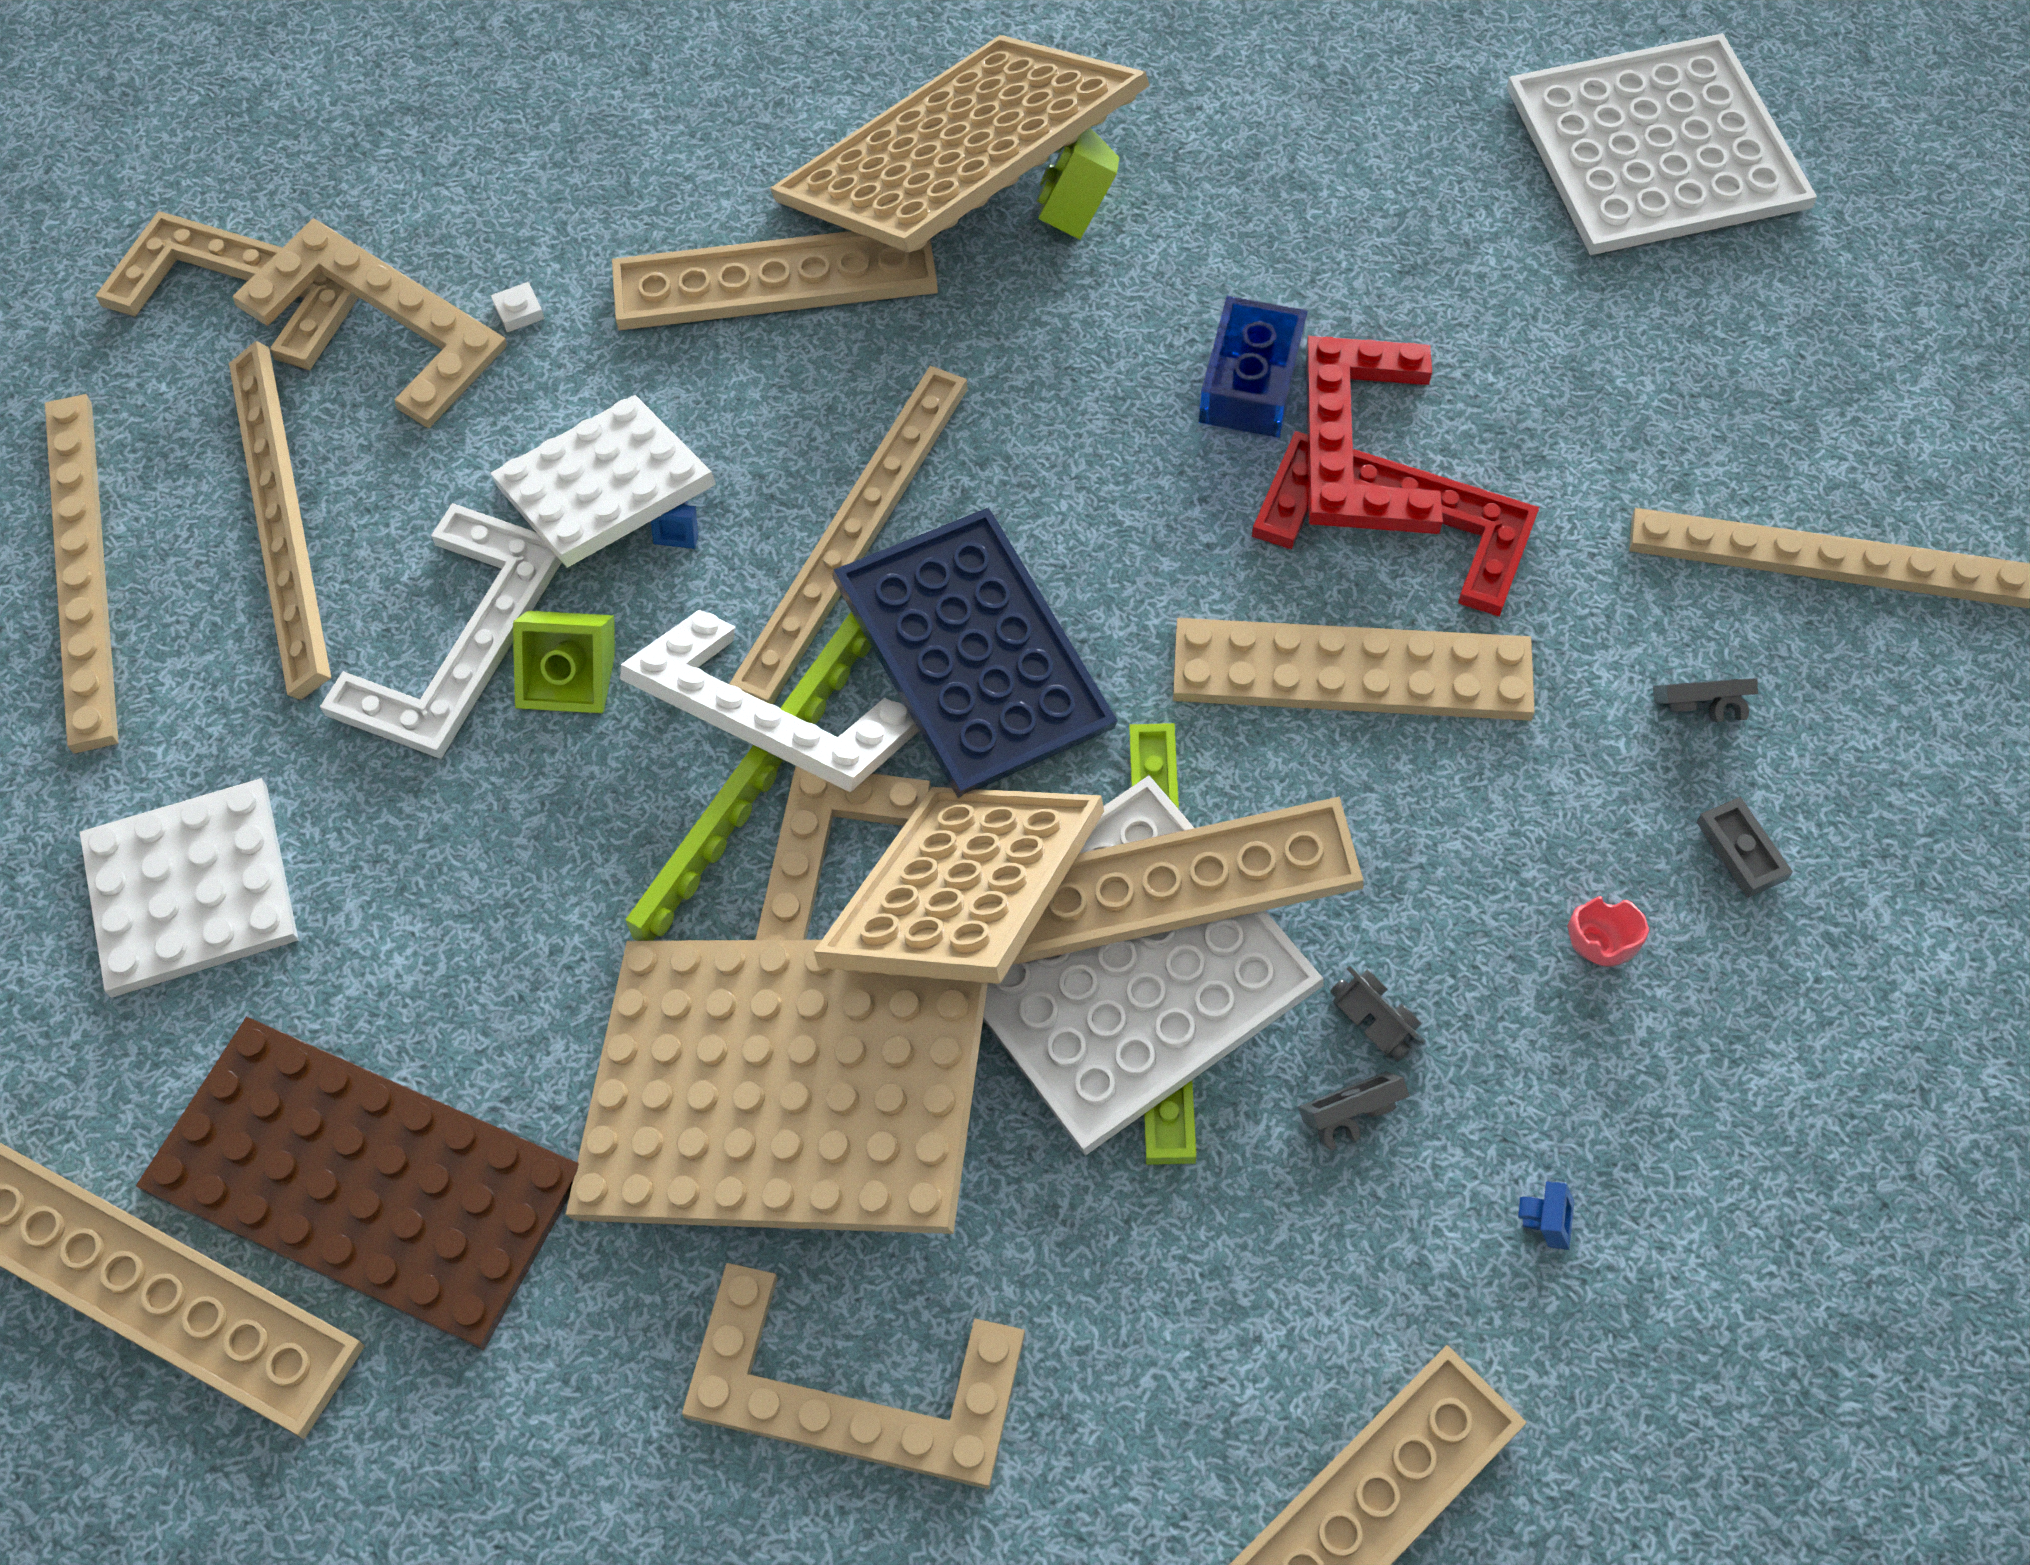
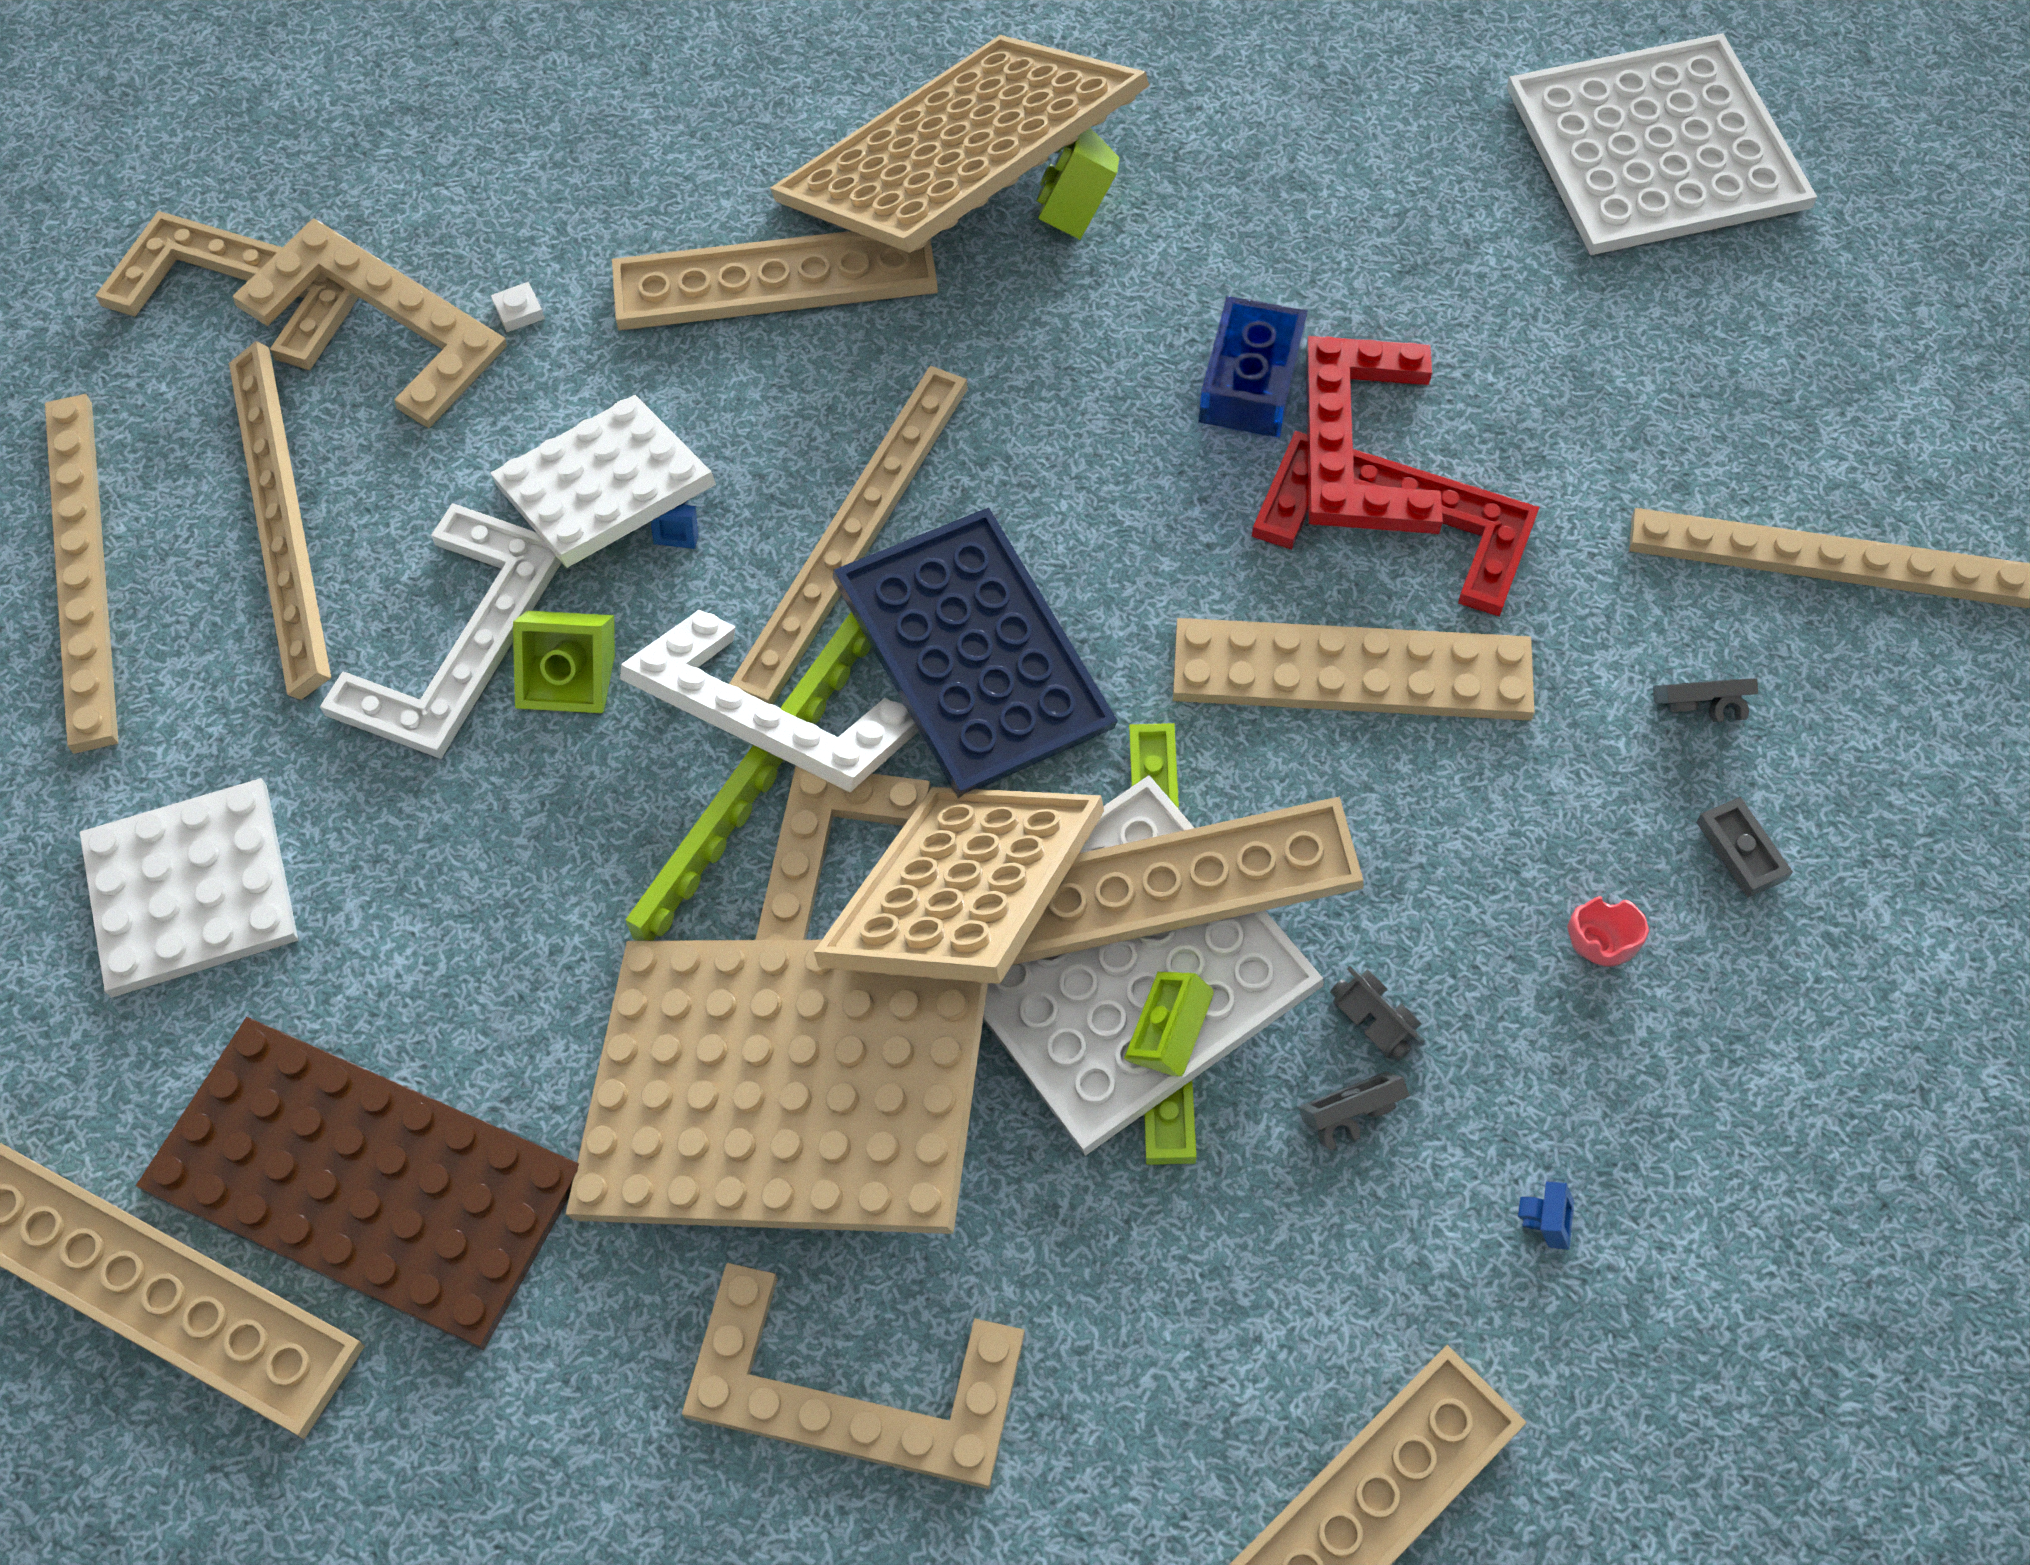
(1170, 1022): none -> lime slope

